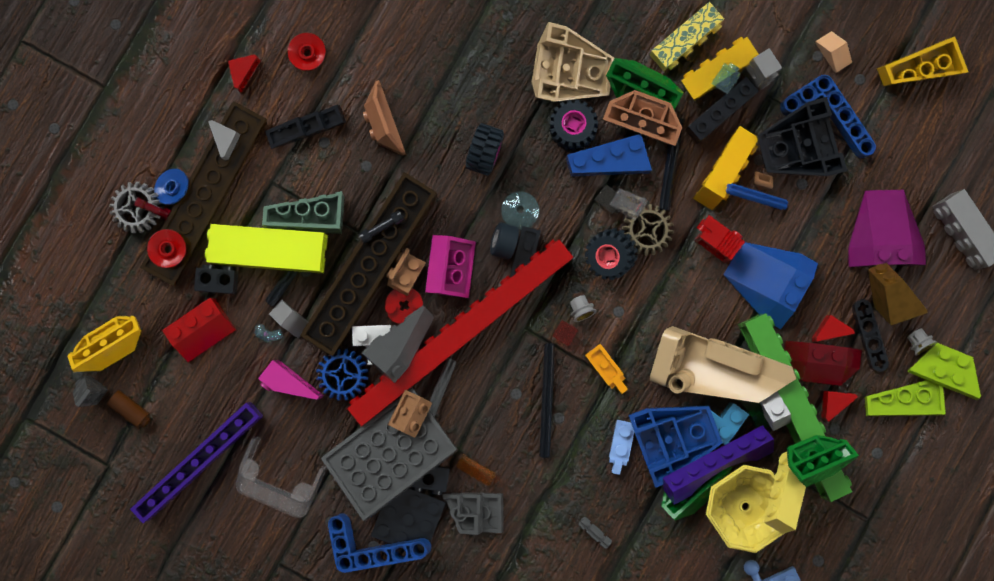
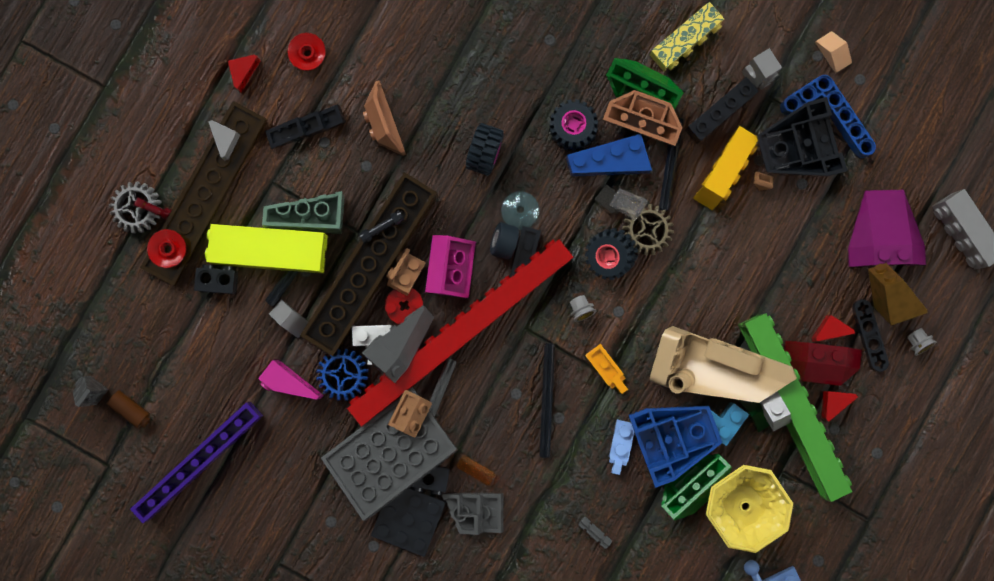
(105, 344): yellow wedge -> none
(171, 186): blue dish -> none
(199, 329): red slope -> none
(265, 335): clear light blue arm -> none
(294, 504): clear windscreen -> none
(372, 553): blue beam -> none
(565, 333): clear red plate -> none
(569, 66): tan wedge -> none
(689, 478): dark purple arch -> none
(699, 82): yellow wedge -> none
(718, 239): red piece -> none
(726, 77): clear light blue bracket -> none
(756, 196): blue axle -> none
(771, 279): blue wedge -> none
(785, 499): light yellow brick -> none
(819, 458): green wedge -> none
(910, 400): lime wing -> none
(929, 63): yellow wedge -> none
(948, 369): lime wing -> none

